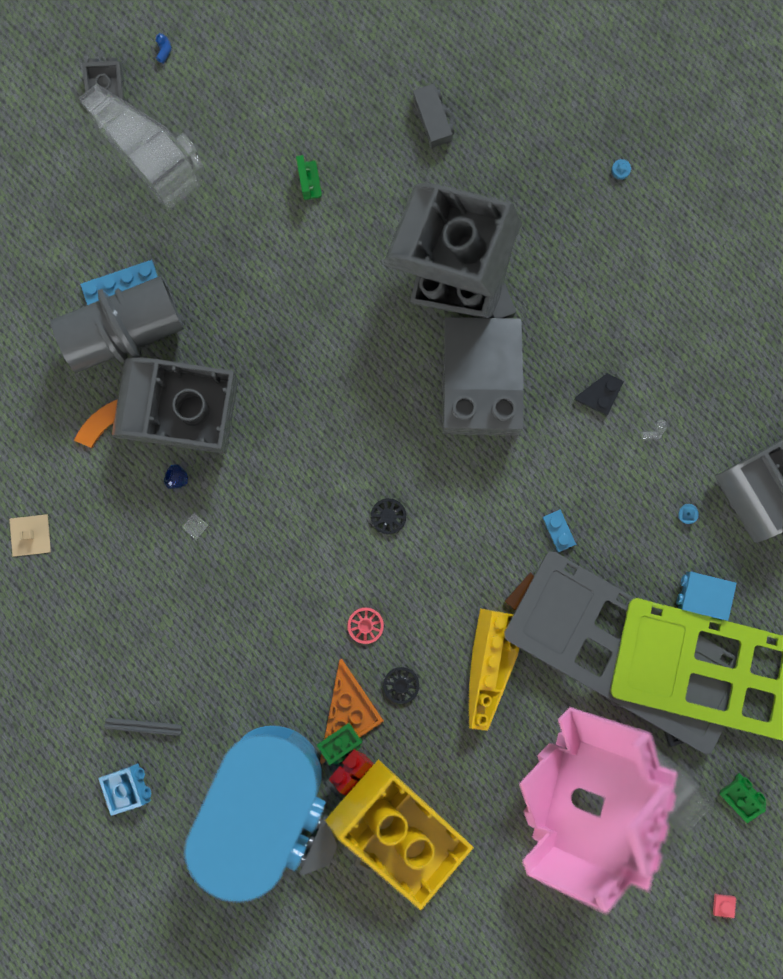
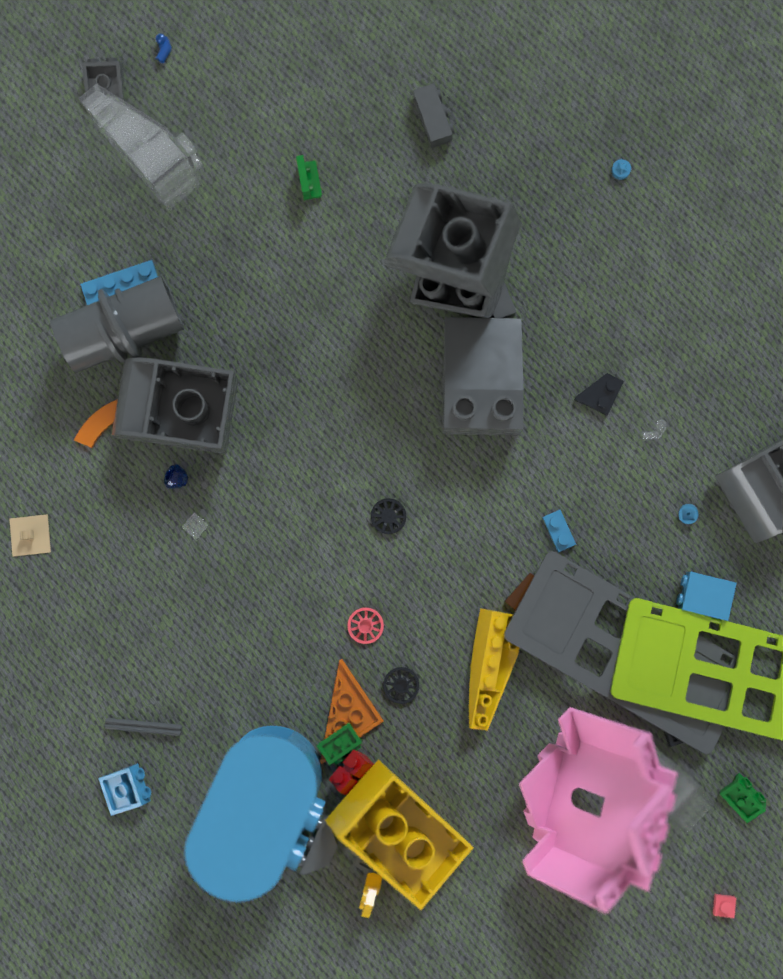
(371, 888): none -> yellow plate

